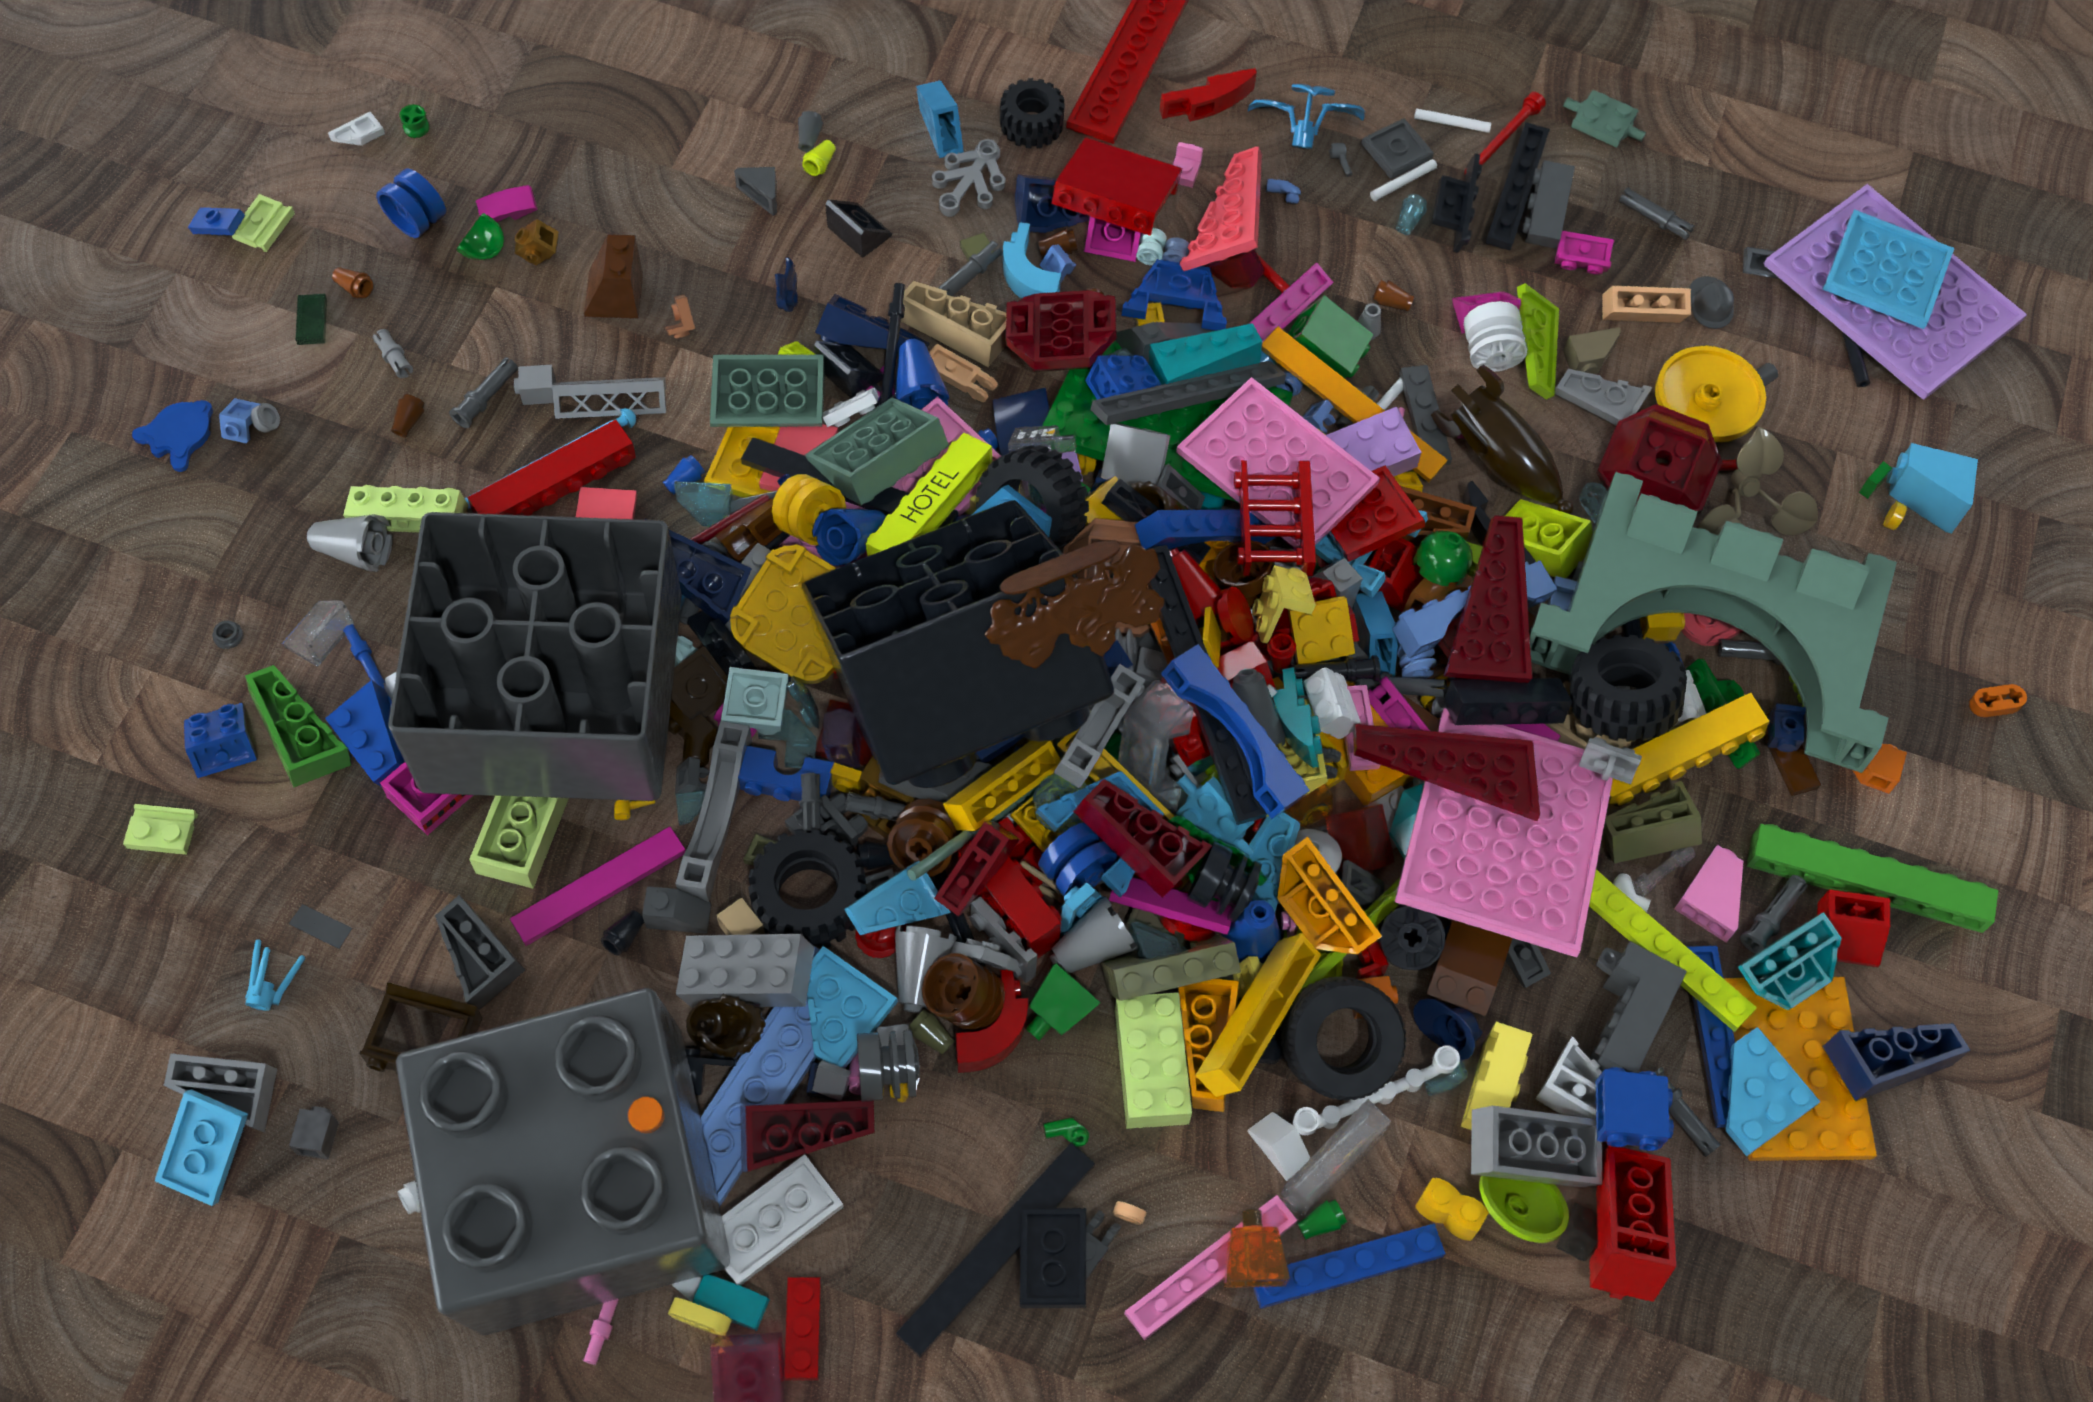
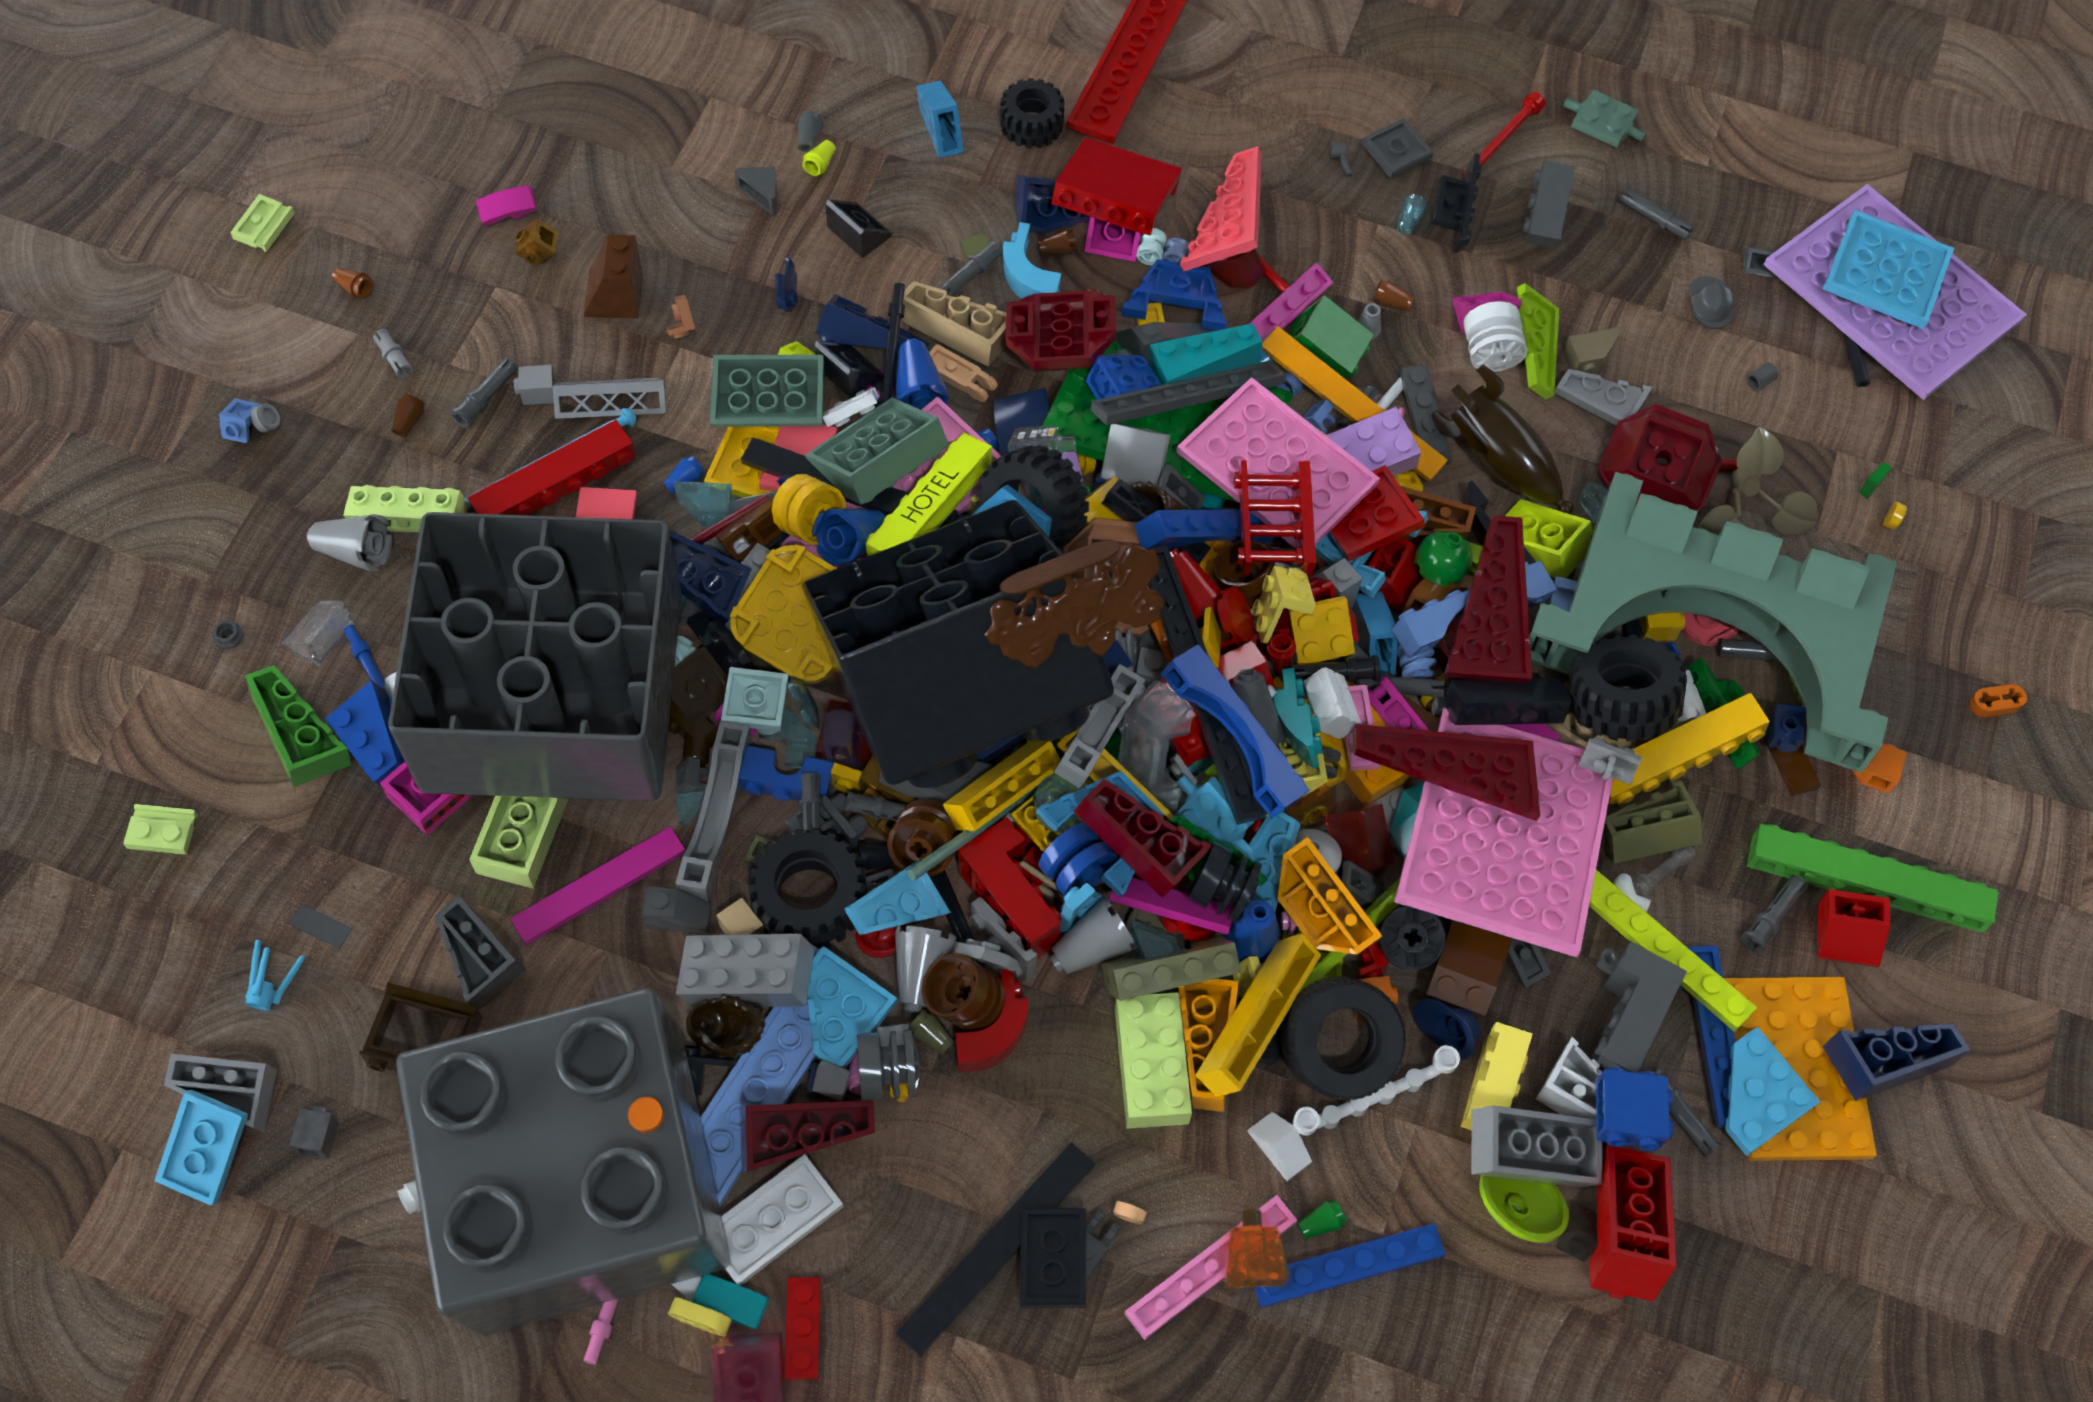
(177, 431): blue tile -> none
(216, 221): blue plate -> none
(218, 740): blue bracket -> none
(311, 319): clear green tile -> none
(358, 130): white tile -> none
(411, 203): blue wheel -> none
(414, 121): green wheel -> none
(483, 239): green helmet -> none
(622, 933): black cone -> none
(623, 808): yellow hand -> none
(976, 866): dark red slope -> none
(985, 153): light grey plant -> none
(1057, 261): medium blue tile -> none
(1059, 1003): green torso -> none
(1069, 1129): green arm -> none
(1189, 159): bright pink bracket -> none
(1218, 95): red slope -> none
(1281, 186): medium blue arm -> none
(1304, 131): dark azure plant -> none
(1335, 1158): clear slope -> none
(1403, 180): white bar -> none
(1445, 1205): yellow brick -> none
(1448, 1082): clear light blue arm -> none
(1452, 120): white bar -> none
(1517, 186): black plate -> none
(1584, 252): dark pink bracket -> none
(1646, 304): light nougat brick -> none
(1714, 389): yellow dish -> none
(1715, 894): bright pink slope -> none
(1795, 963): teal wedge -> none
(1934, 484): medium azure slope -> none

